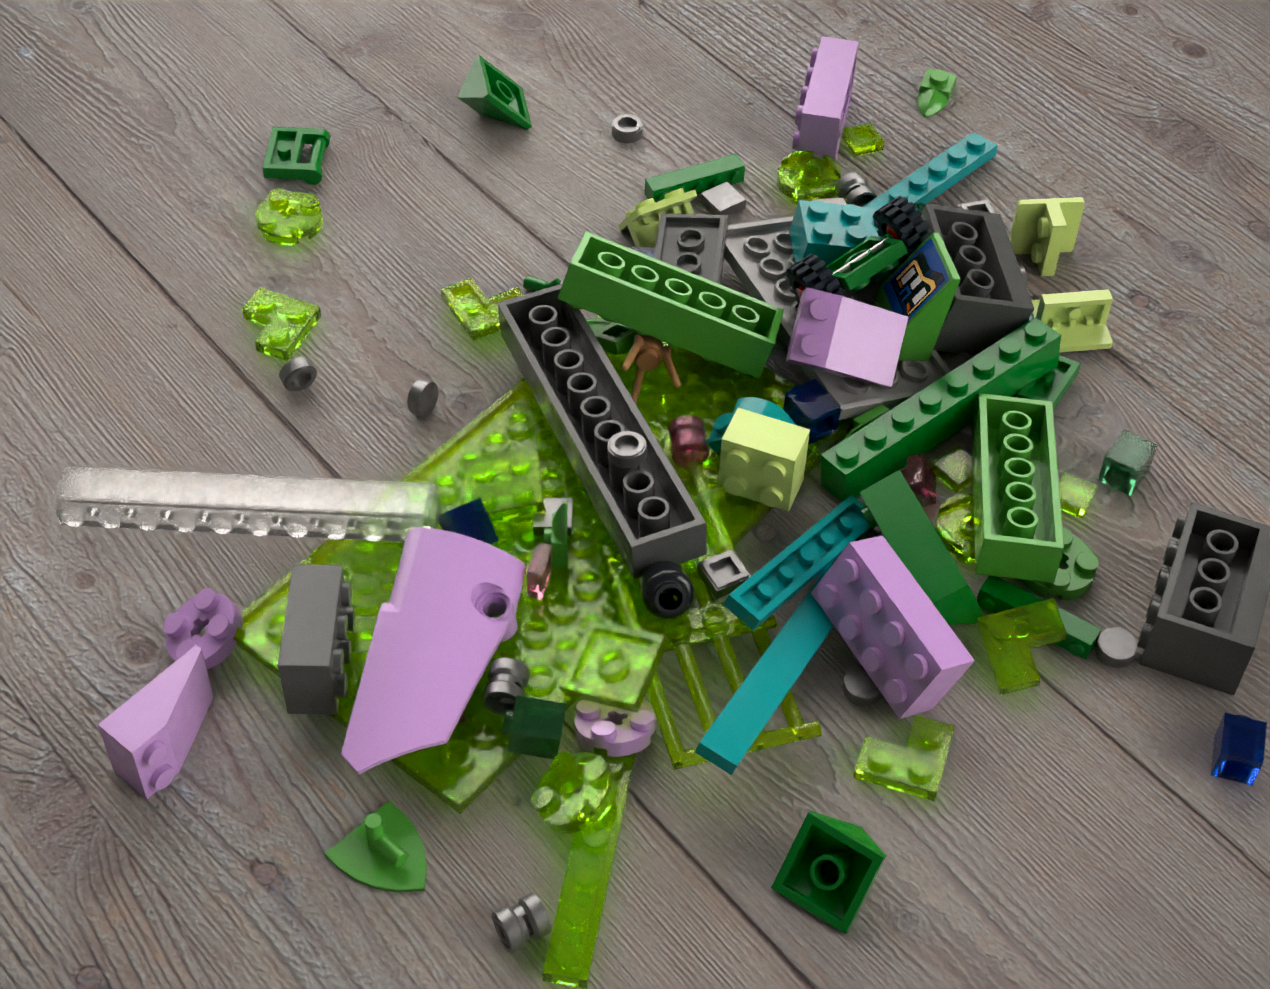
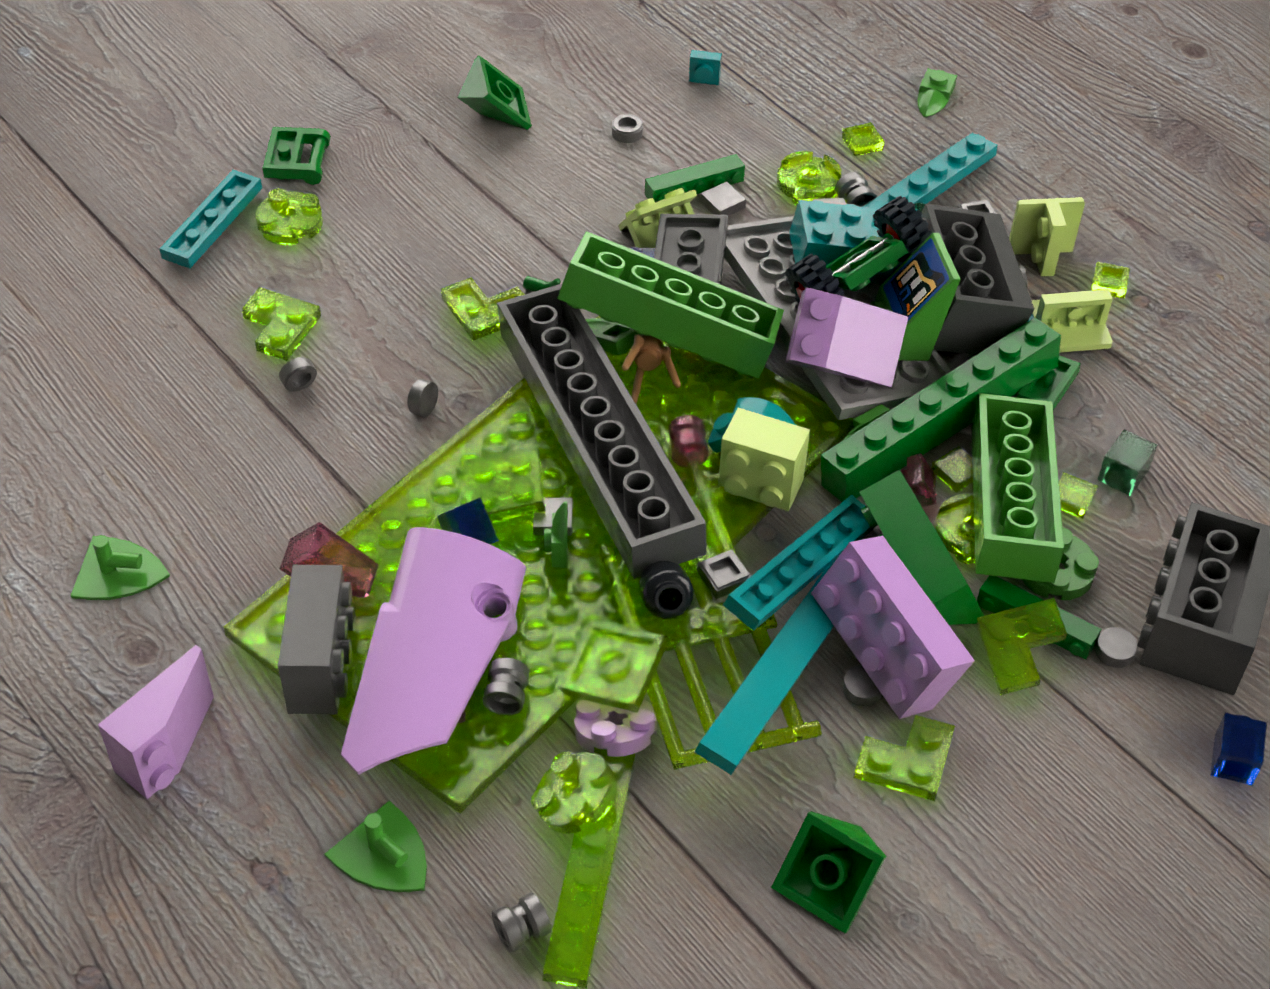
(116, 570): none -> bright green shield
(204, 609): lavender plate -> none
(210, 219): none -> teal plate
(244, 503): clear brick -> none
(324, 547): none -> slope
(534, 727): clear green brick -> none
(539, 571): tile -> none
(627, 449): flat silver tile -> none
(705, 67): none -> teal plate
(813, 409): clear blue brick -> none
(826, 97): lavender brick -> none
(1112, 278): none -> clear neon green tile

